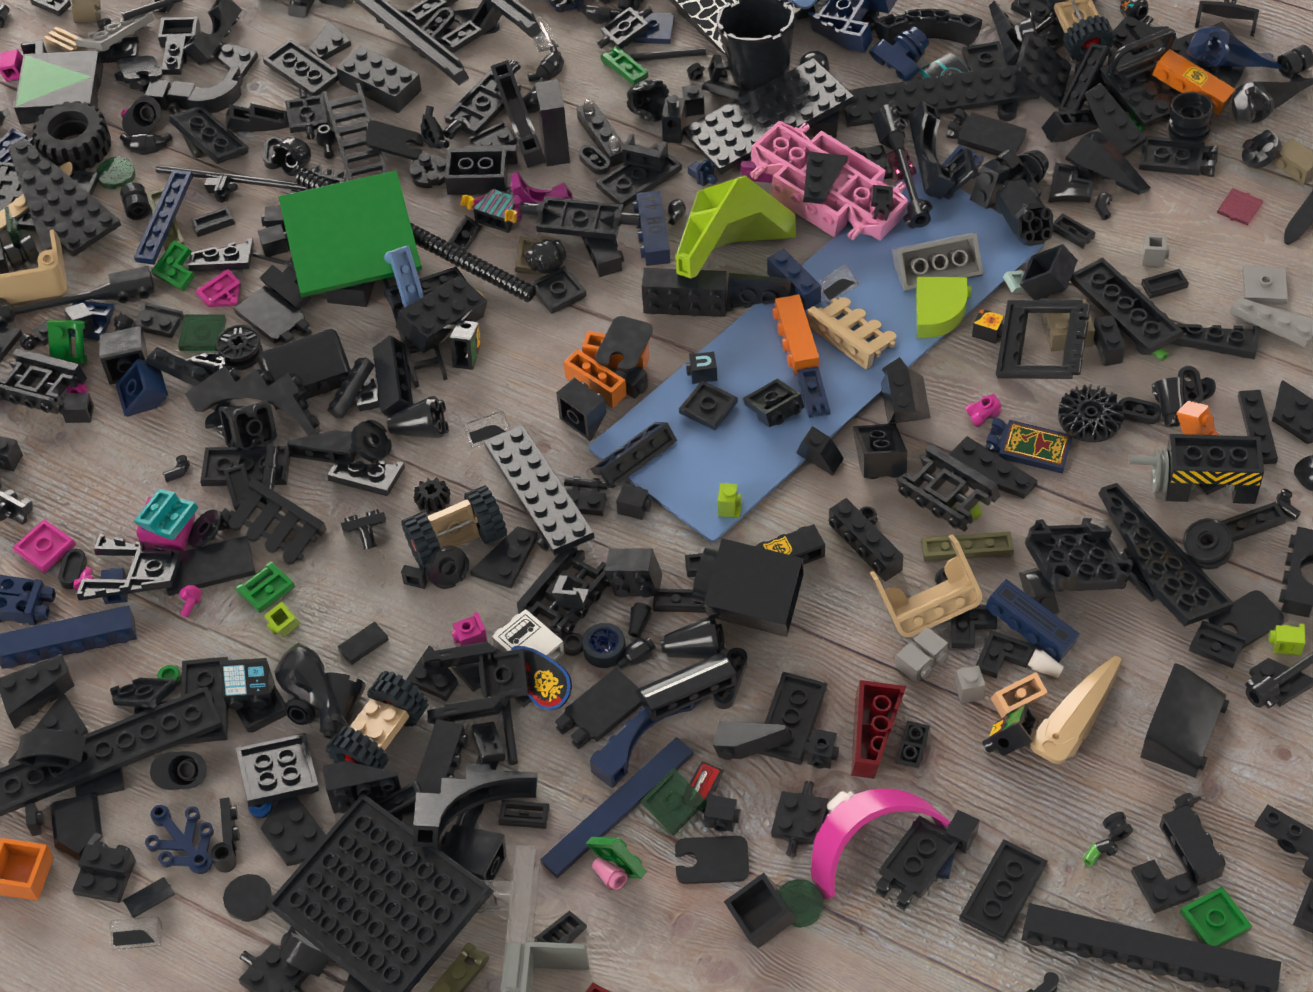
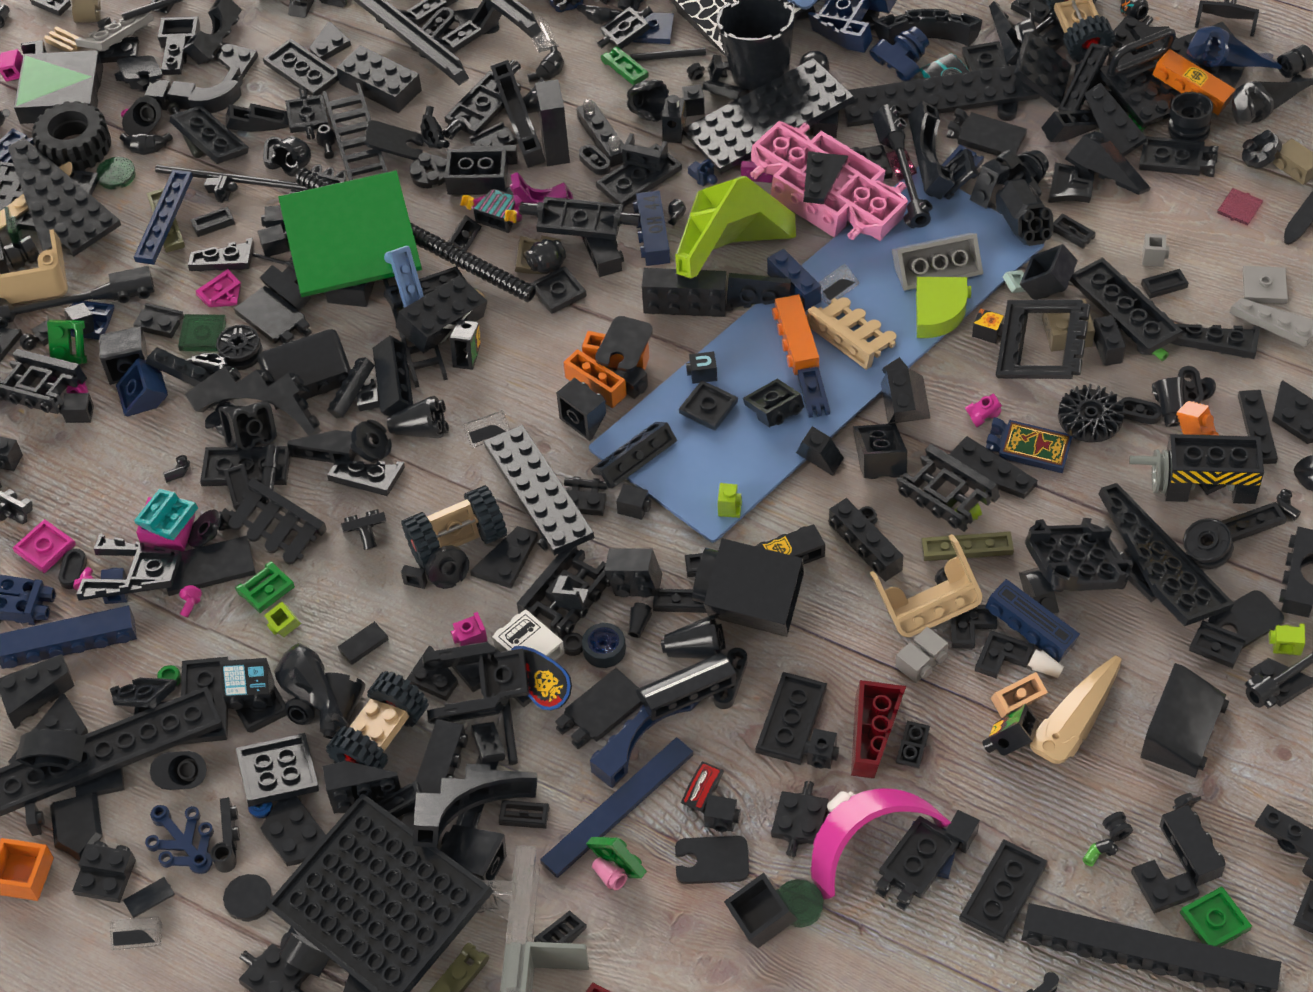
(123, 322): black plate -> none
(135, 201): black wheel -> none
(170, 267): green plate -> none
(432, 495): black gear -> none
(636, 652): black plant -> none
(673, 801): clear green tile -> none
(743, 740): black slope -> none
(881, 199): black plate -> none
(969, 684): light grey brick -> none
(1101, 203): black arm -> none

